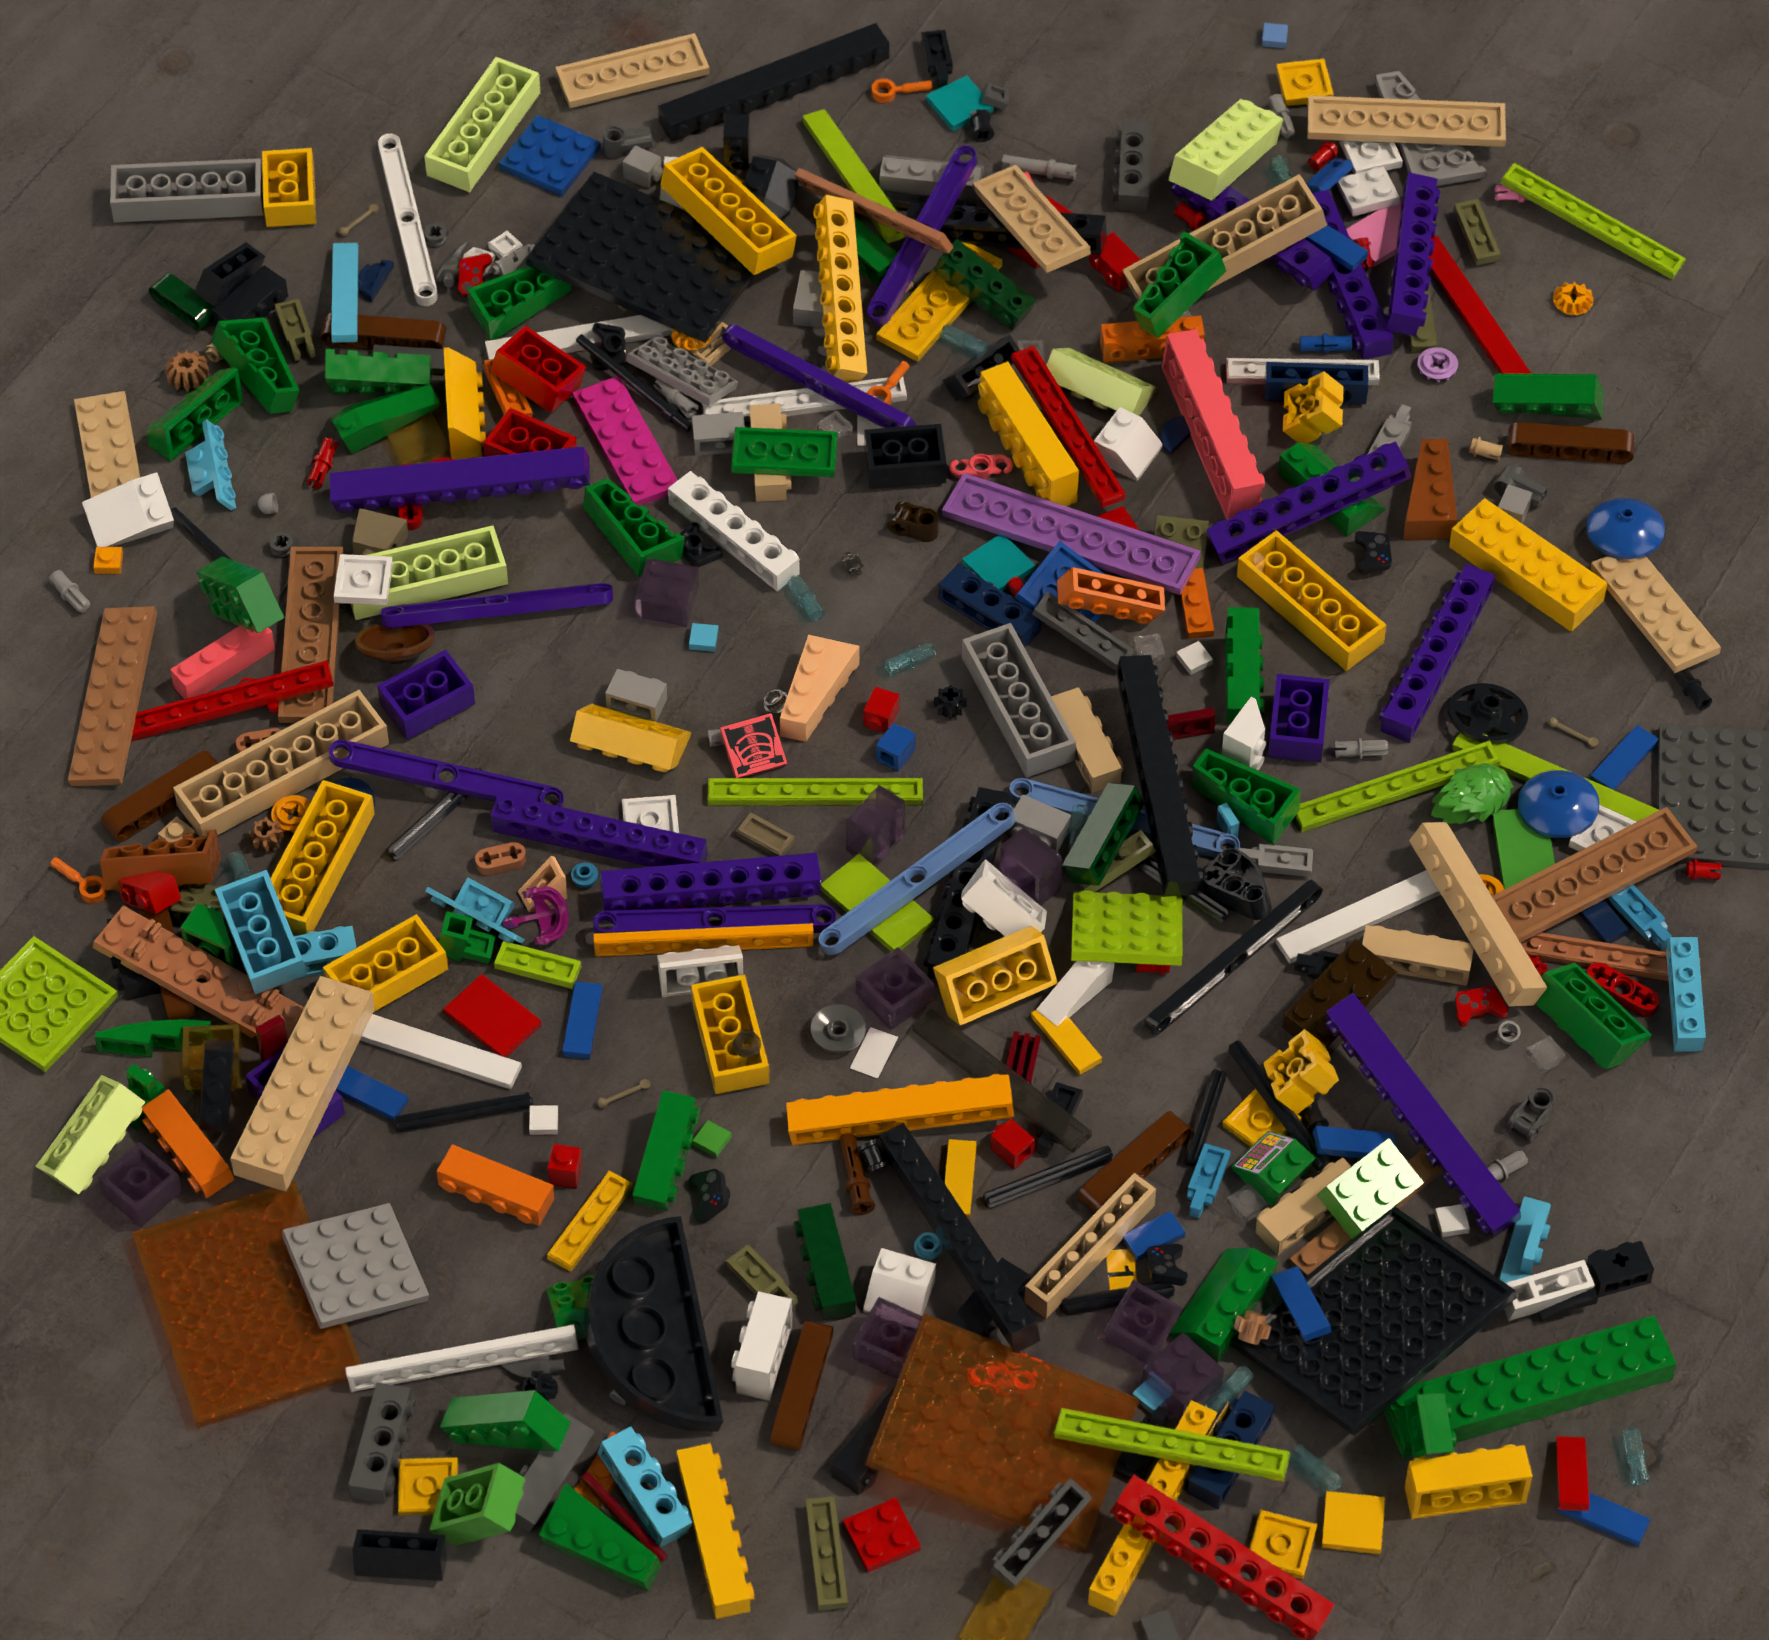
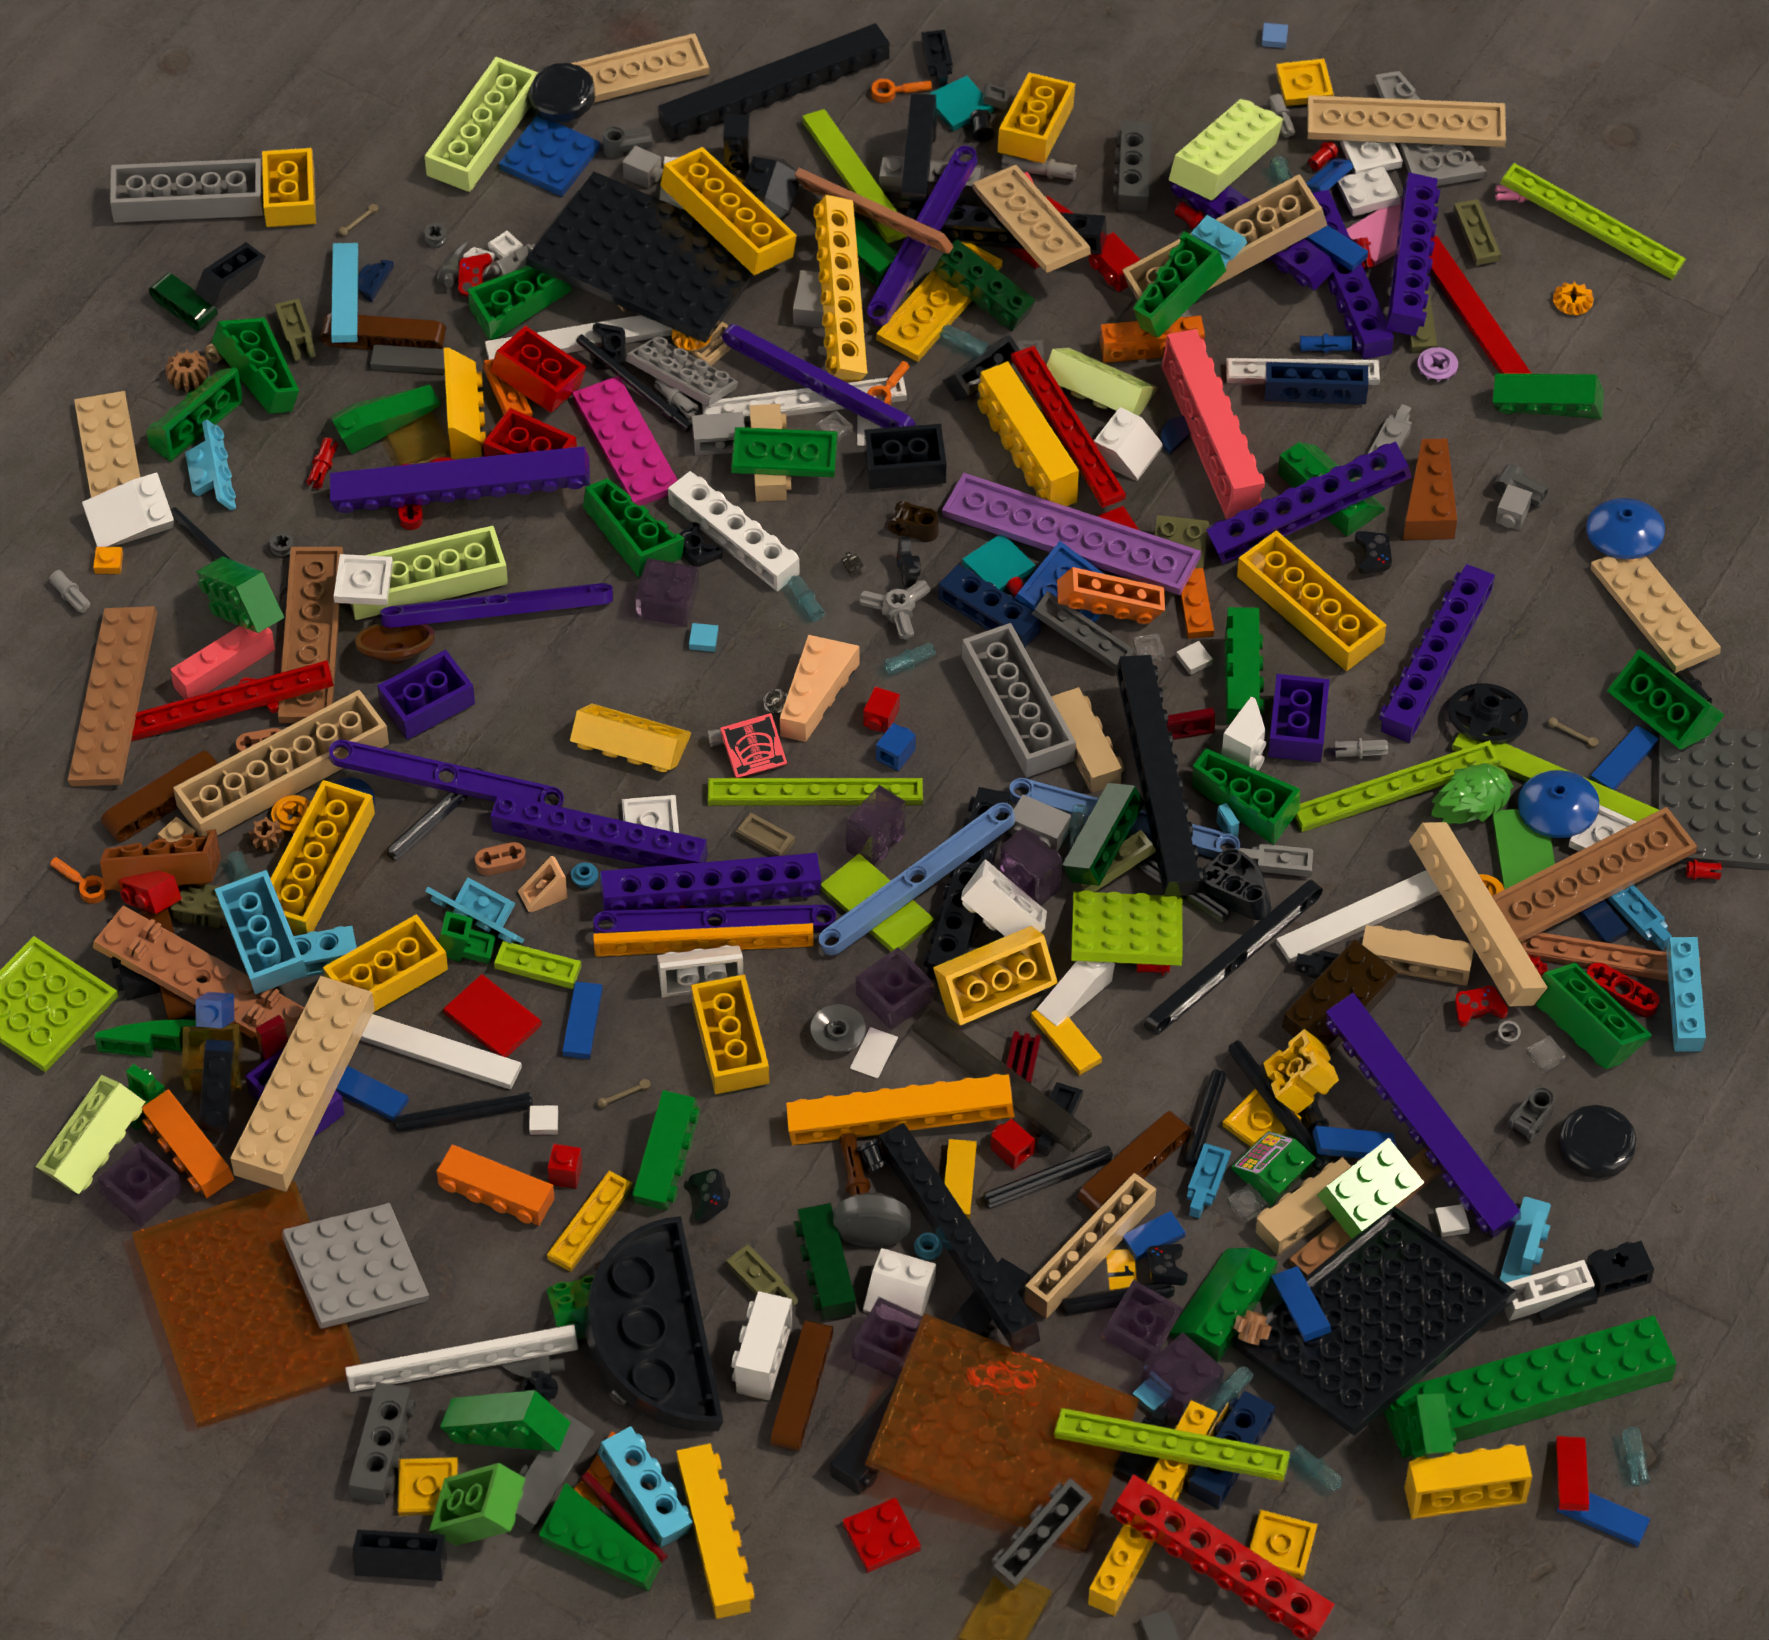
(208, 932): green slope -> none
(214, 1010): none -> blue brick
(253, 297): black brick -> none
(268, 503): light grey hinge -> none
(376, 372): green wedge -> none
(378, 532): dark tan torso -> none
(410, 232): white beam -> none
(544, 914): magenta helmet -> none
(561, 92): none -> black piece
(636, 695): light grey brick -> none
(712, 1139): bright green tile -> none
(747, 1037): clear smoke plate -> none
(826, 1553): olive plate -> none
(872, 1220): none -> dark grey piece
(897, 605): none -> light grey bush
(908, 564): none -> black piece
(918, 149): none -> black beam
(950, 702): black gear -> none
(990, 460): coral piece -> none
(1036, 118): none -> yellow brick
(1220, 238): none -> medium azure plate
(1313, 408): yellow brick -> none
(1353, 1522): yellow tile -> none
(1485, 449): tan pin -> none
(1502, 1168): light grey axle -> none
(1528, 564): yellow brick -> none
(1570, 443): reddish brown beam -> none
(1597, 1141): none -> black piece
(1665, 701): none -> green slope

